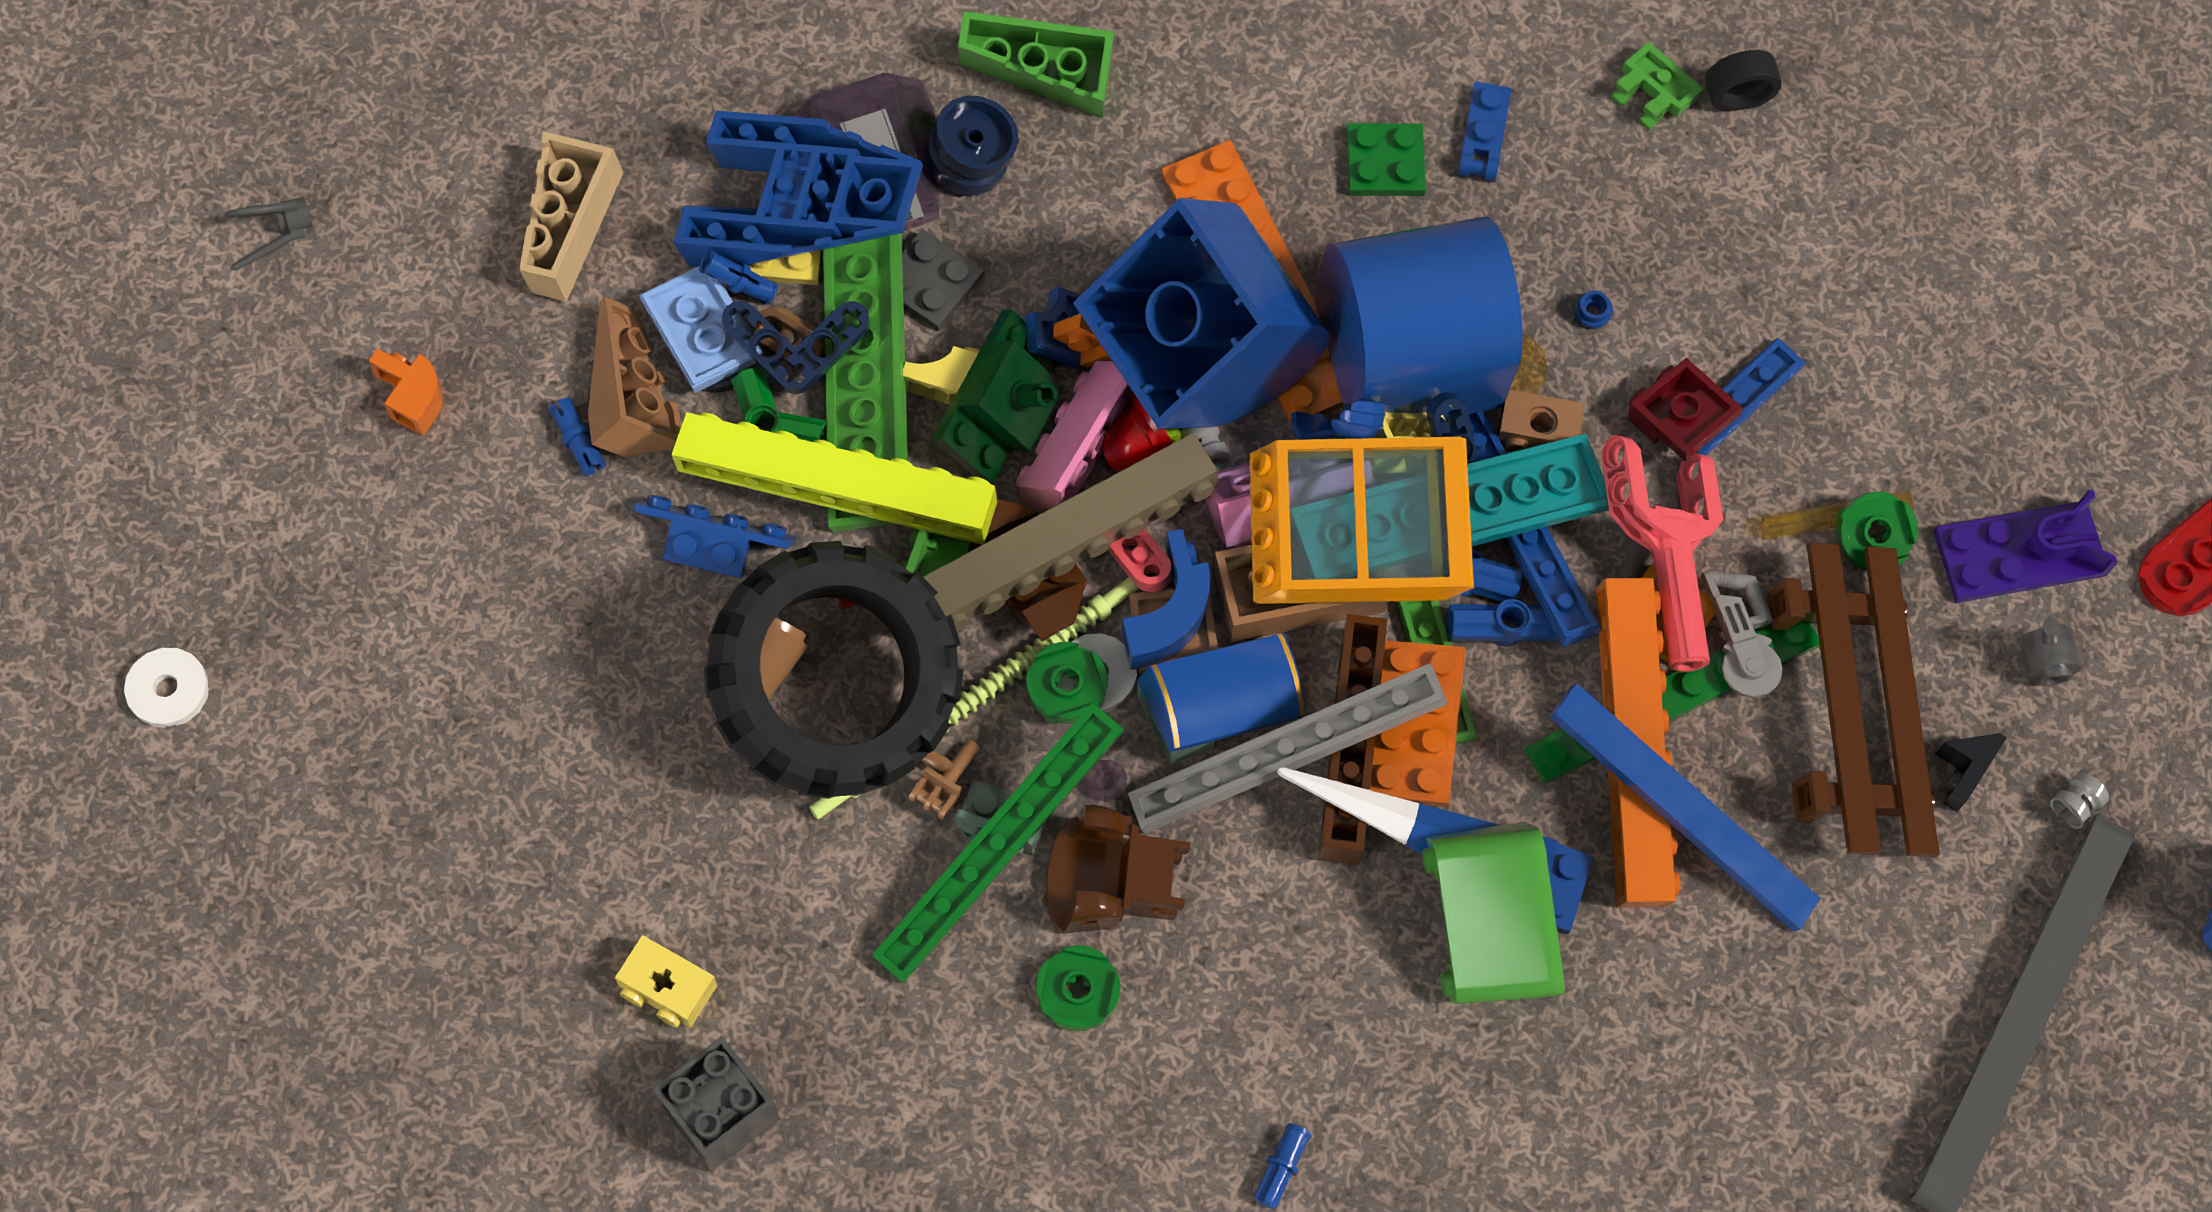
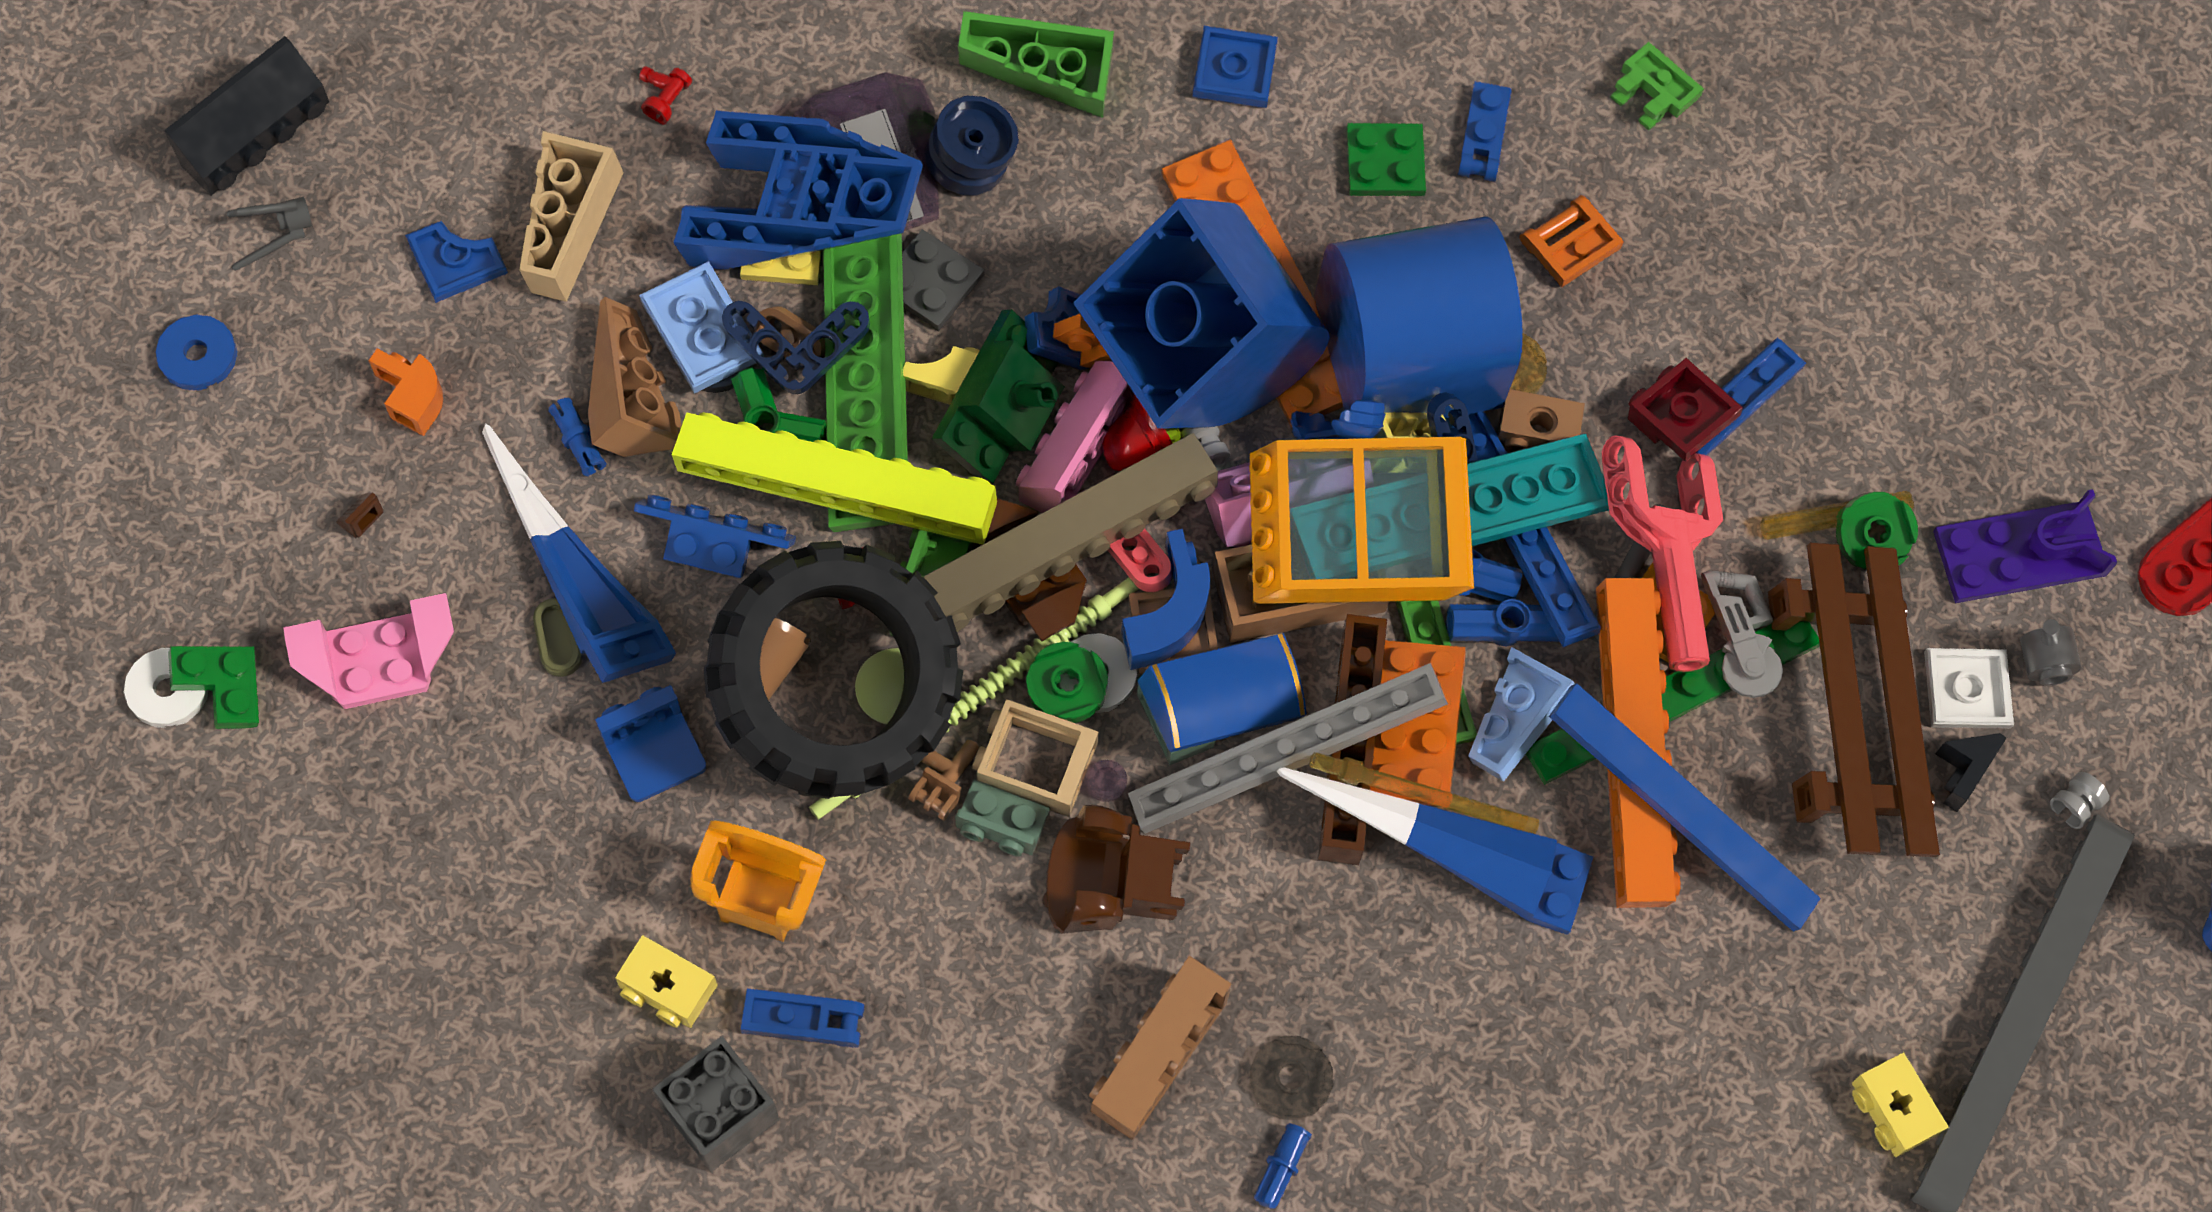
(193, 331): none -> blue tile
(225, 671): none -> green plate
(247, 117): none -> black slope
(361, 514): none -> reddish brown slope
(376, 657): none -> bright pink piece
(453, 262): none -> blue tile
(555, 640): none -> olive tile
(599, 610): none -> blue plate
(651, 743): none -> blue bracket
(670, 86): none -> red piece
(738, 277): blue pin -> none
(766, 884): none -> light orange piece
(801, 1017): none -> blue plate
(880, 684): none -> yellowish green dish
(998, 842): green plate -> none
(1064, 969): green plate -> none
(1081, 737): none -> tan window
(1160, 1048): none -> medium nougat wedge
(1235, 66): none -> blue plate
(1283, 1101): none -> clear smoke tile
(1354, 772): none -> clear yellow bar
(1496, 914): bright green windscreen -> none
(1517, 714): none -> light blue wing
(1577, 250): none -> orange plate
(1595, 299): blue plate -> none
(1743, 80): black tyre -> none
(1894, 1083): none -> light yellow brick
(1968, 688): none -> white tile

